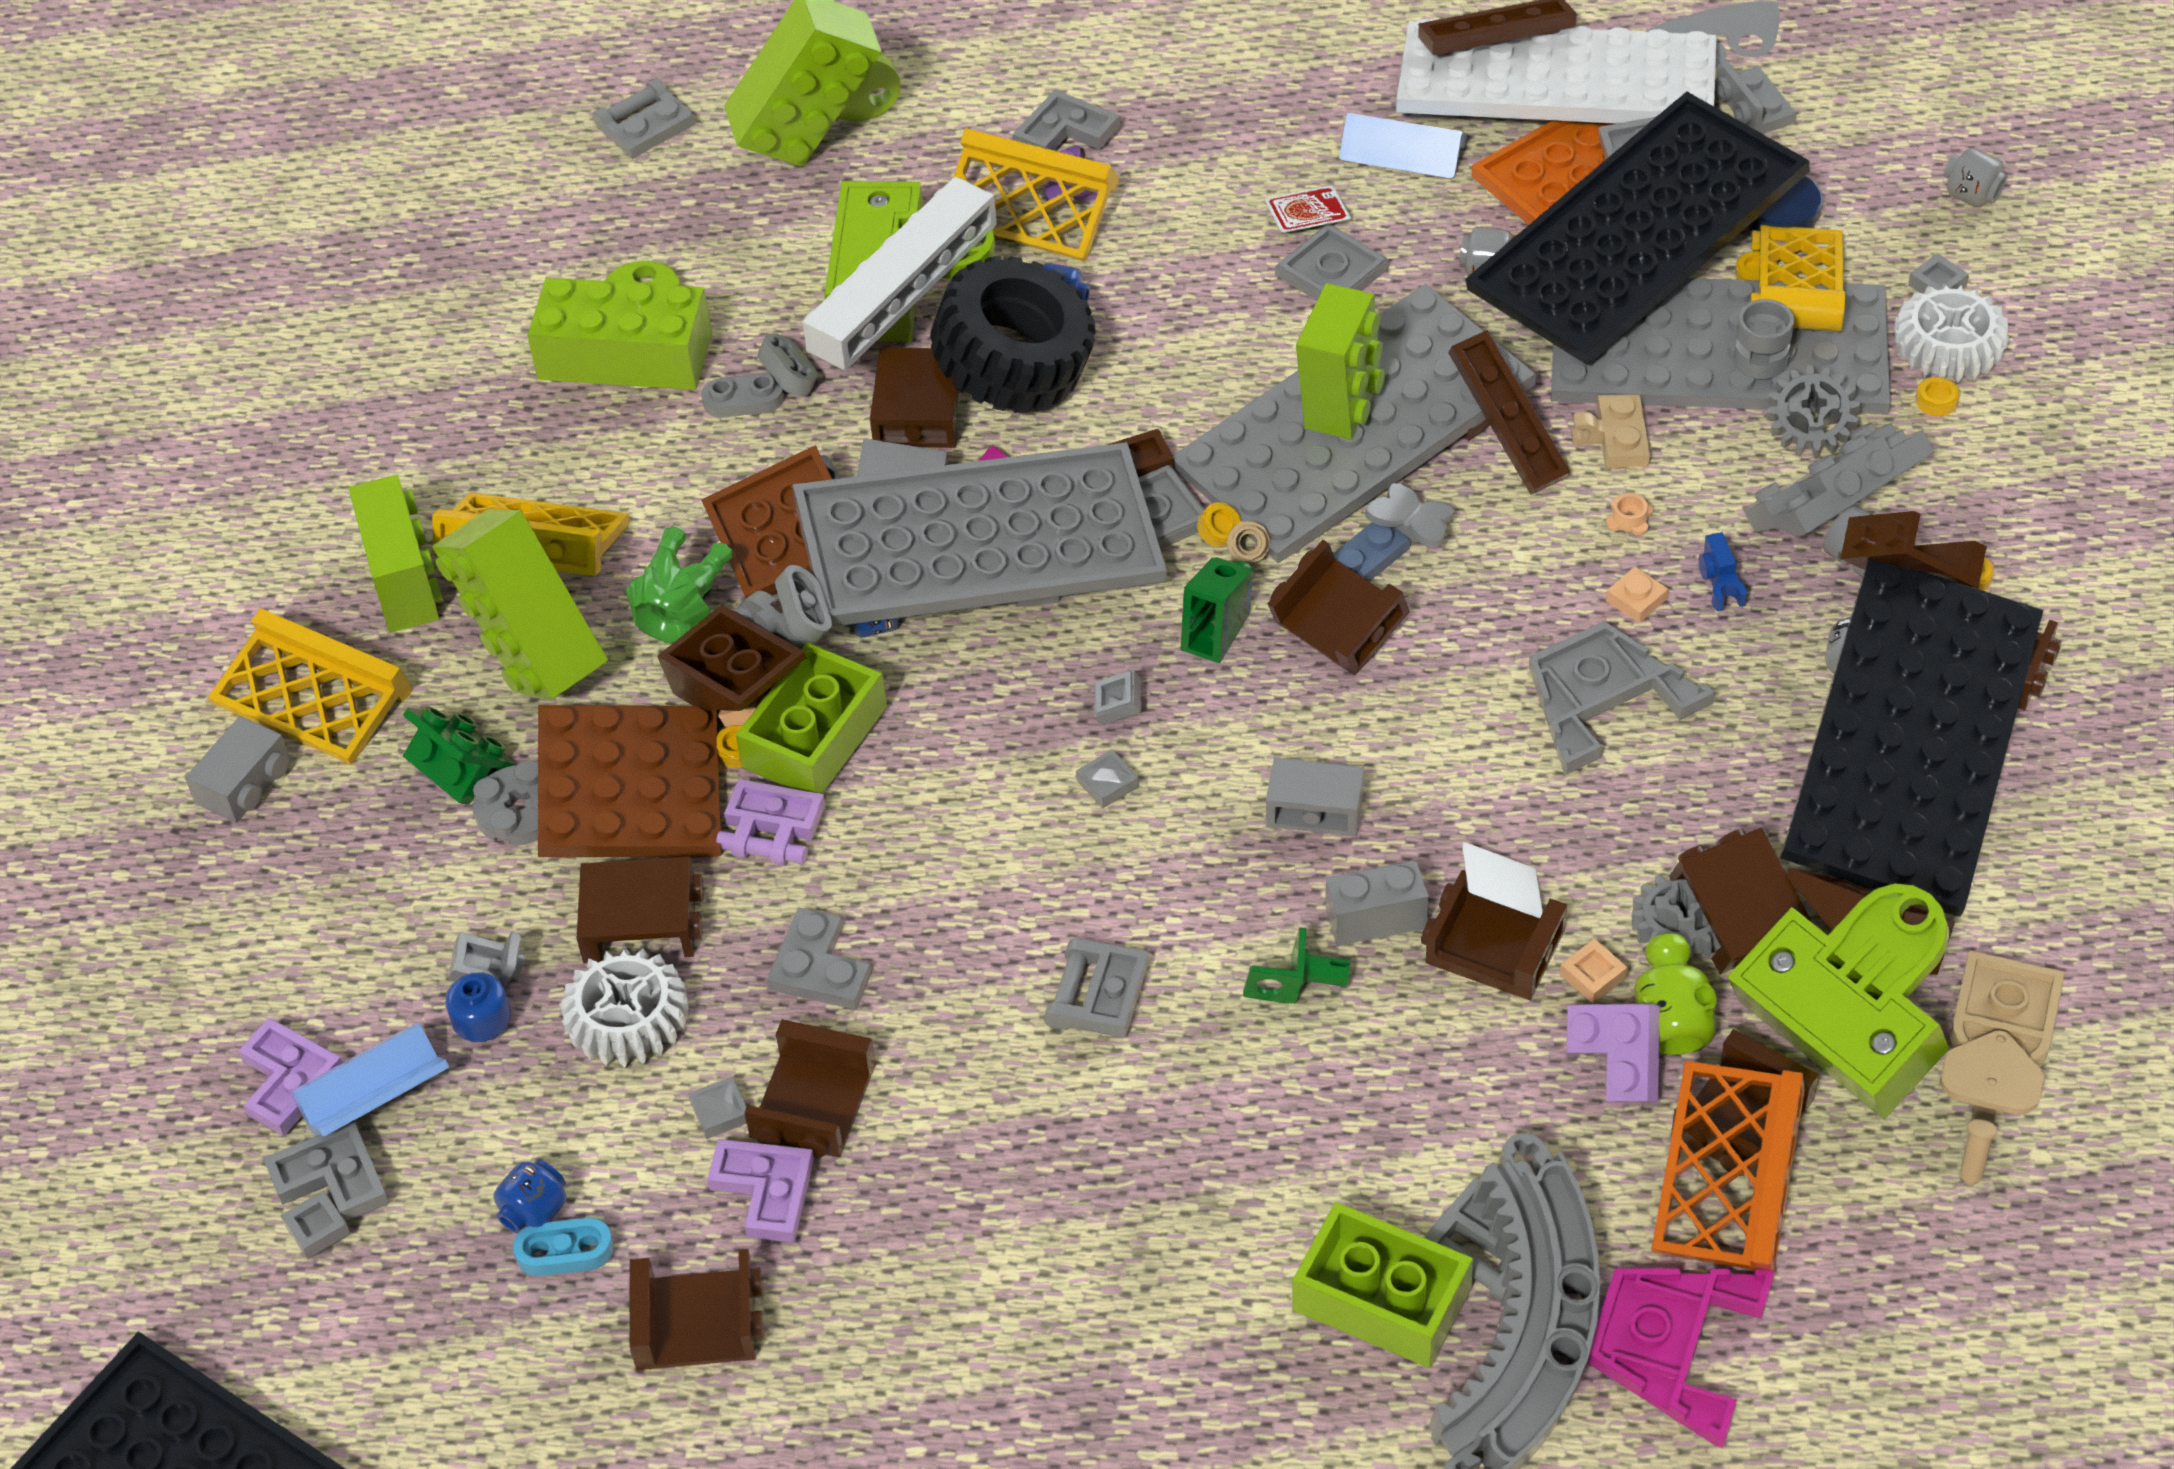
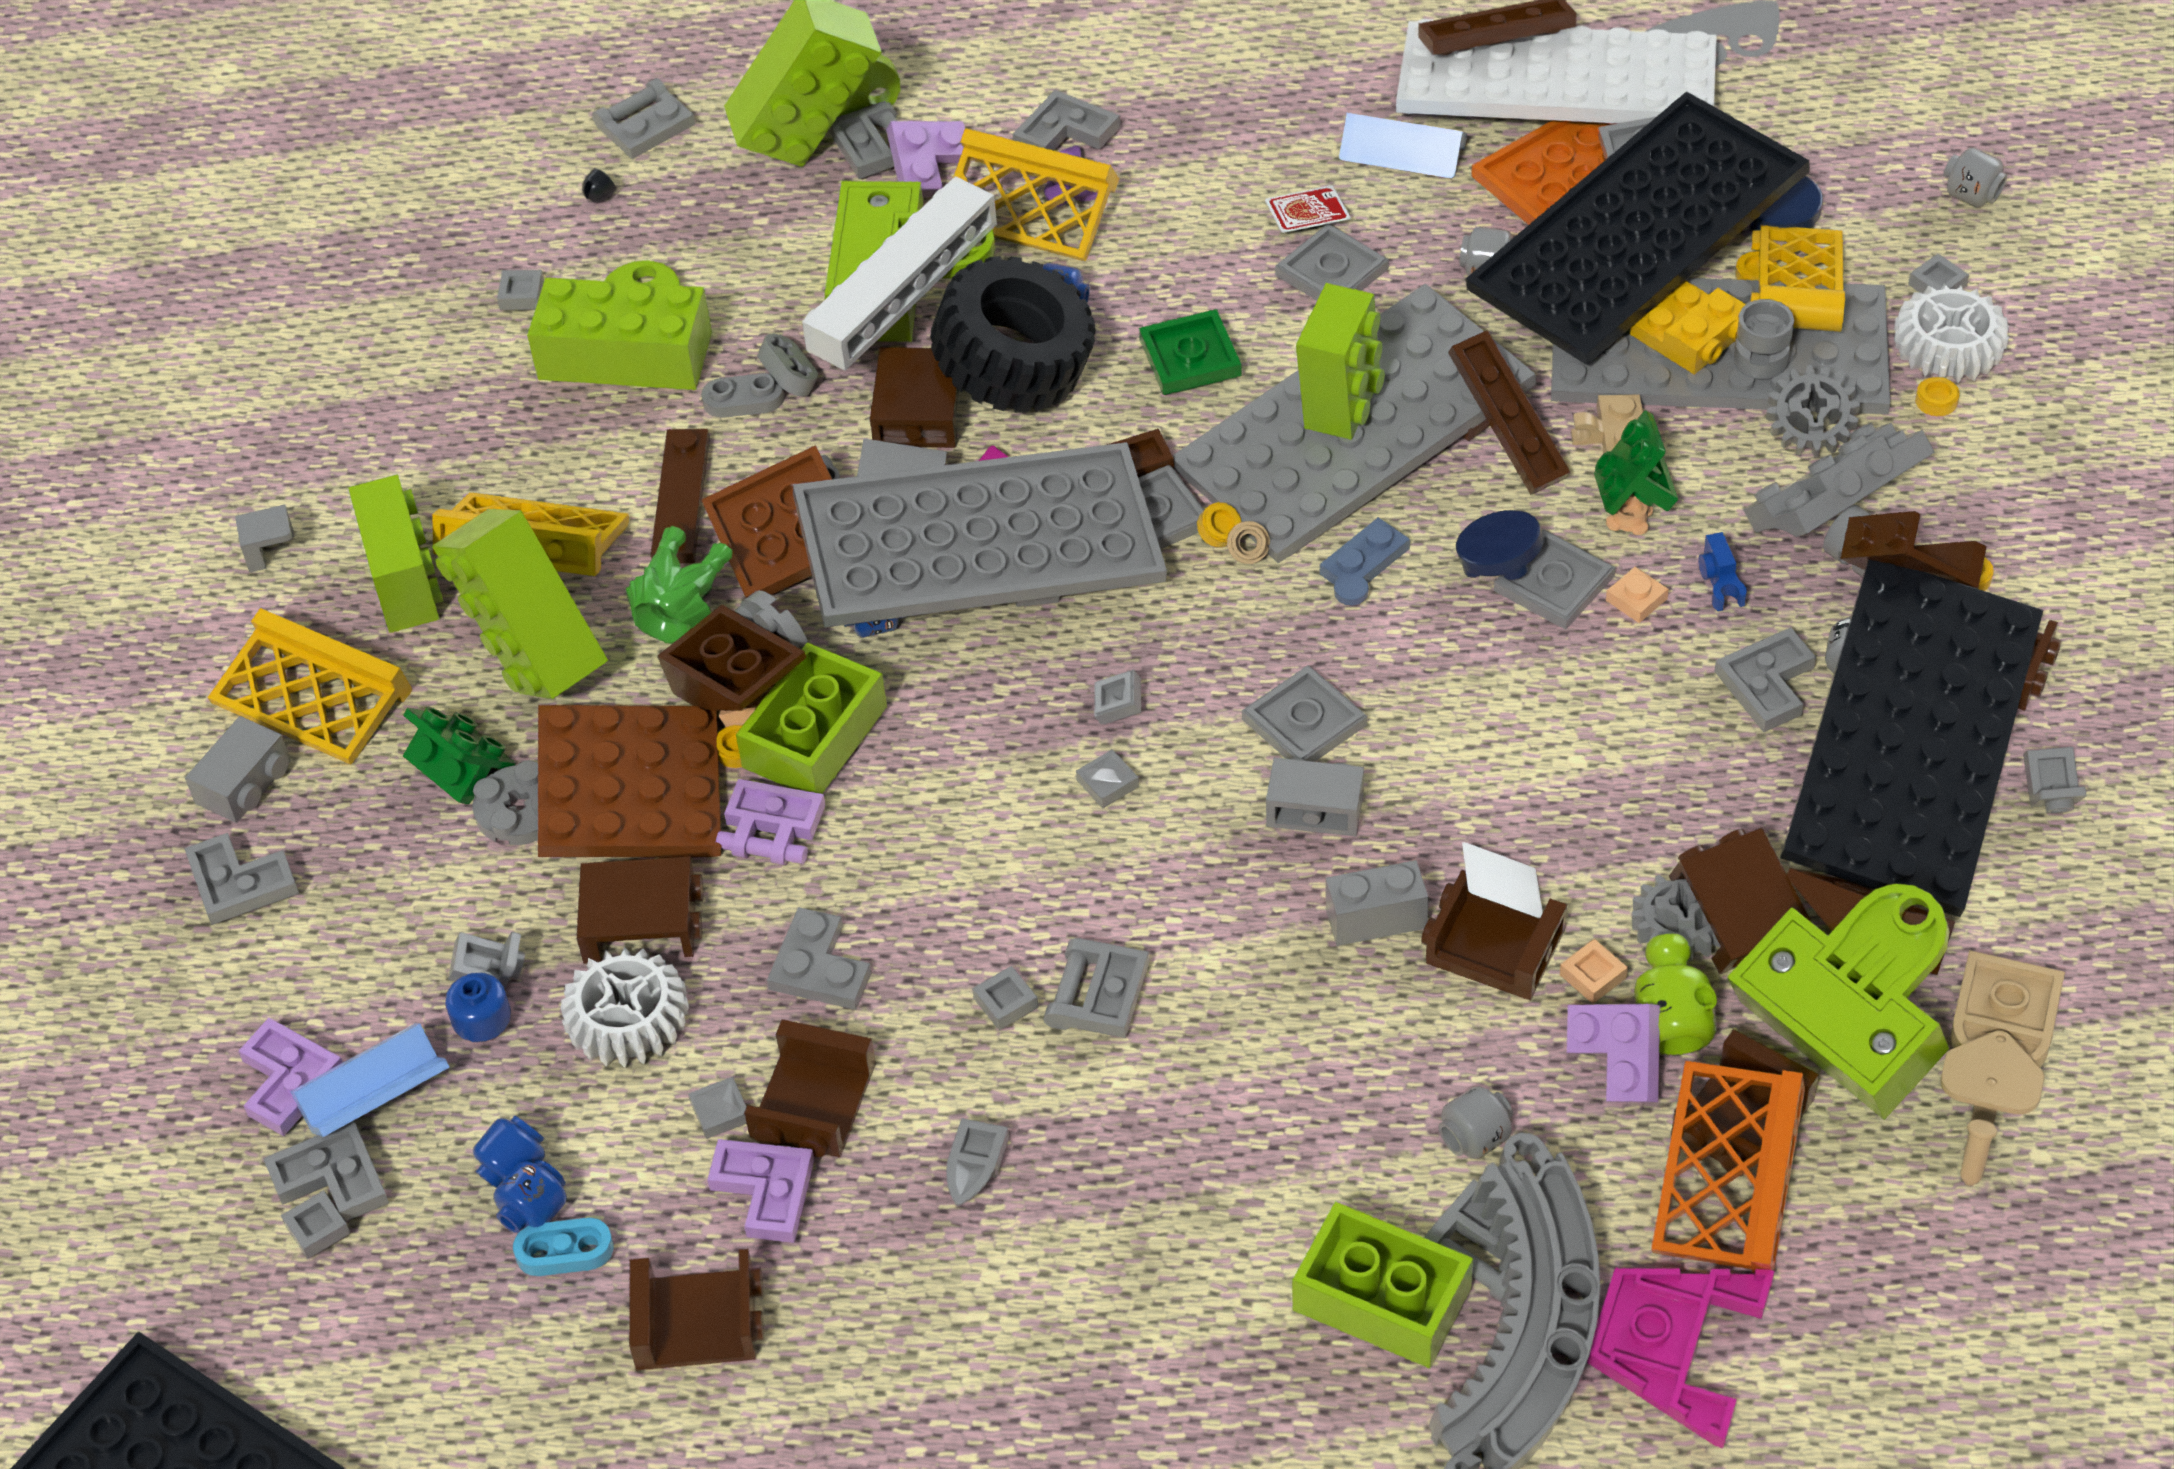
(236, 888): none -> light grey plate
(261, 530): none -> light grey panel
(504, 1147): none -> blue head
(520, 289): none -> light grey plate
(598, 186): none -> black hinge
(682, 488): none -> reddish brown plate
(803, 604): light grey plate -> none
(861, 140): none -> light grey plate
(920, 146): none -> lavender plate
(974, 1158): none -> light grey plate
(1005, 998): none -> light grey plate
(1190, 352): none -> green plate
(1220, 592): green torso -> none
(1303, 968): green bracket -> none
(1304, 716): none -> light grey tile
(1337, 609): reddish brown panel -> none
(1411, 517): light grey animal -> none
(1476, 1122): none -> light grey head
(1500, 544): none -> dark blue tile
(1558, 581): none -> light grey tile
(1596, 674): light grey wing -> none
(1636, 468): none -> green bracket
(1690, 326): none -> yellow plate
(1753, 98): light grey bracket -> none
(1759, 676): none -> light grey plate
(2053, 779): none -> light grey bracket

